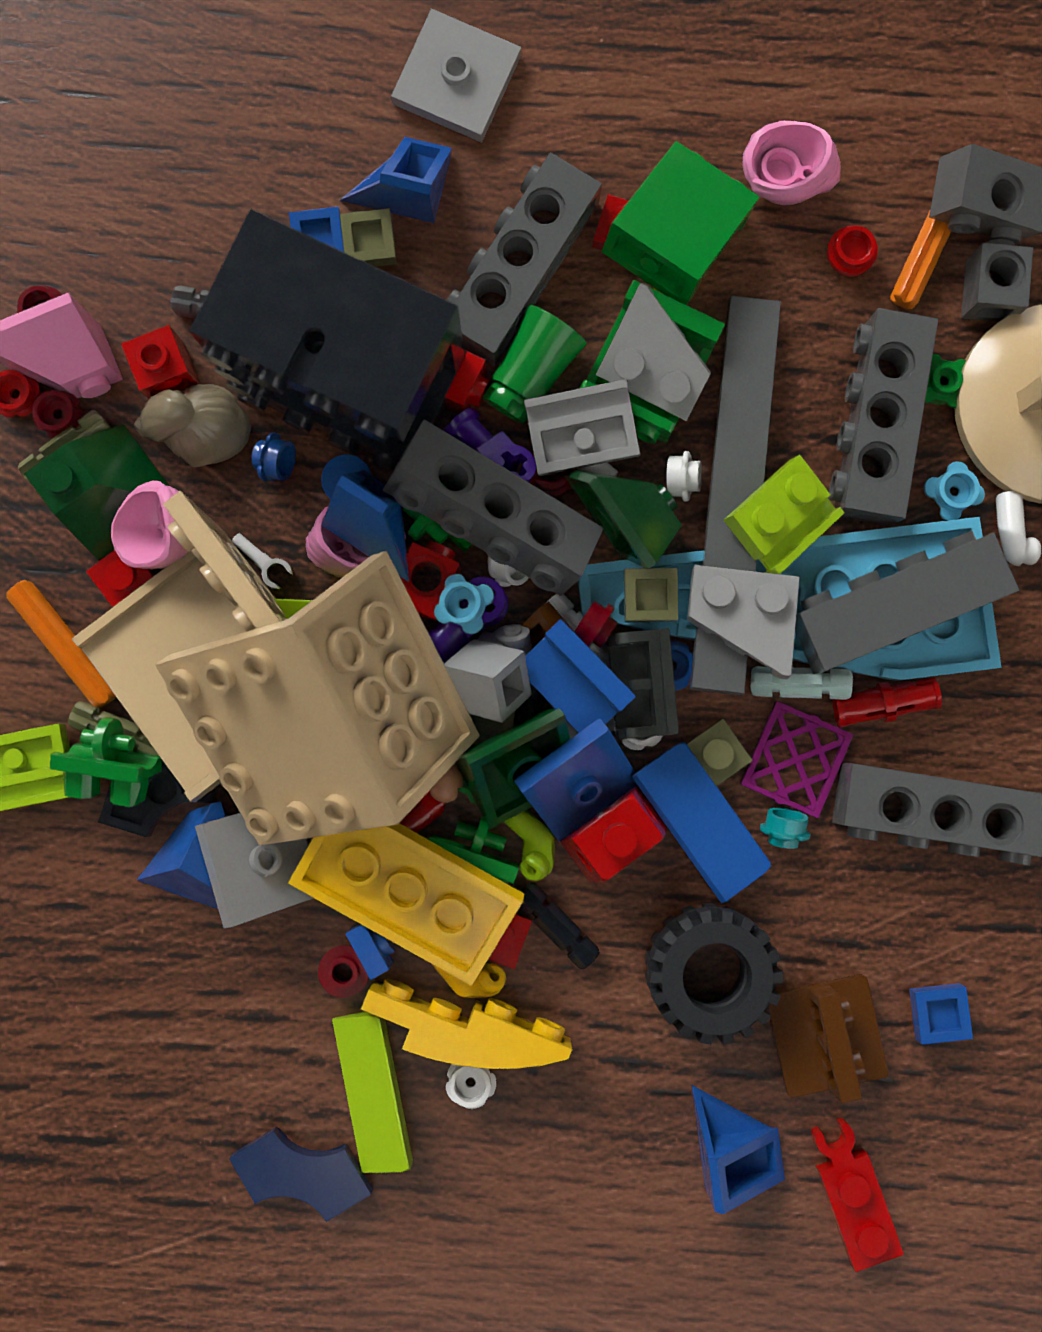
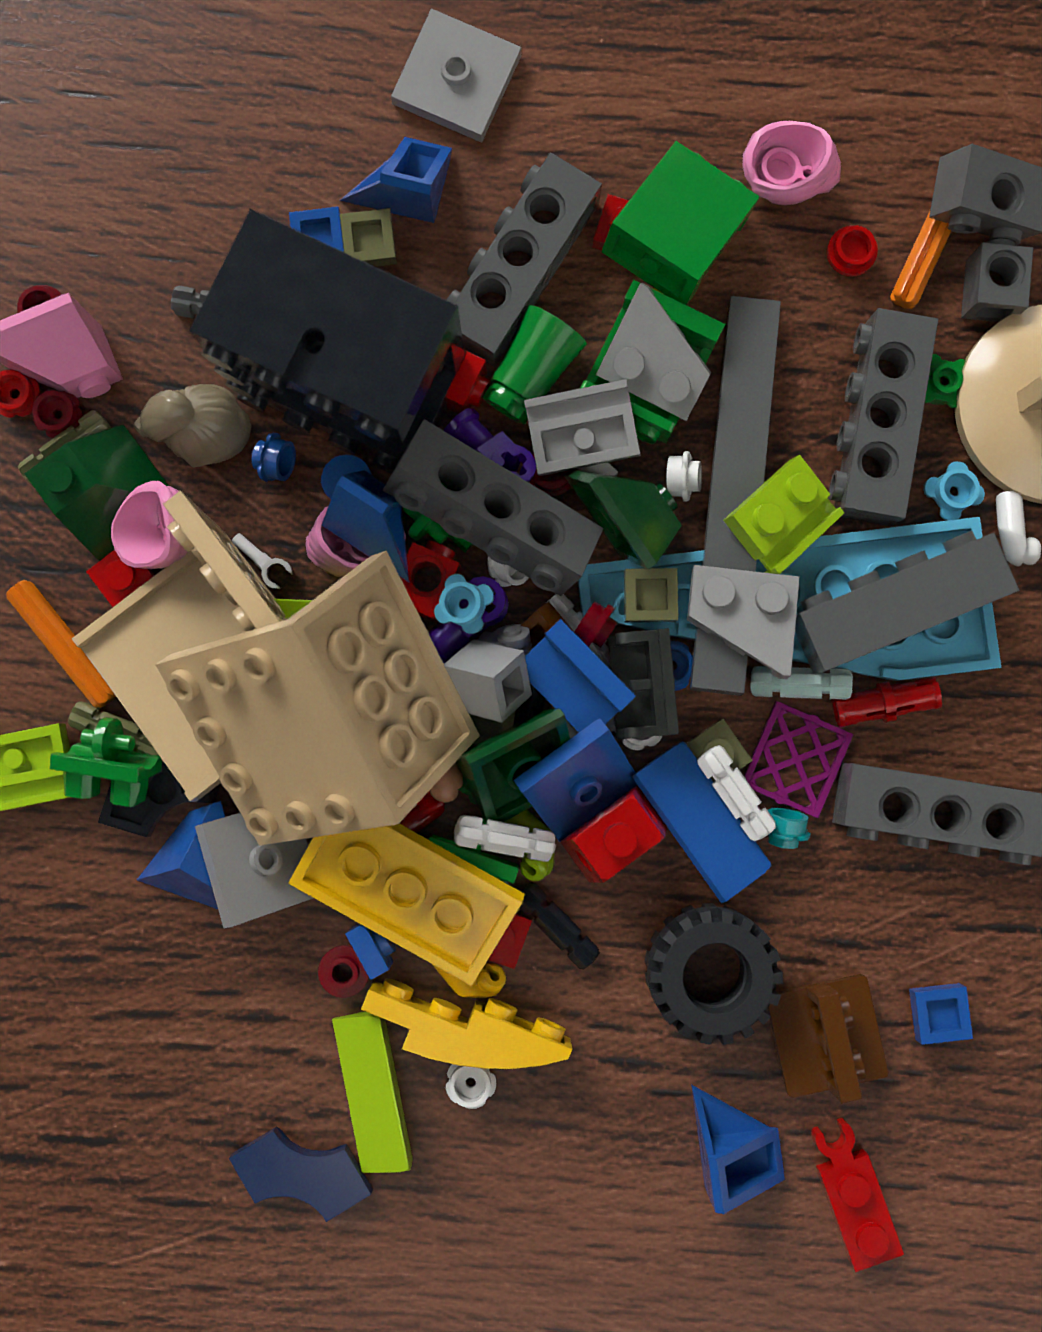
(160, 362): red brick -> none
(504, 838): none -> white axle
(736, 793): none -> white axle

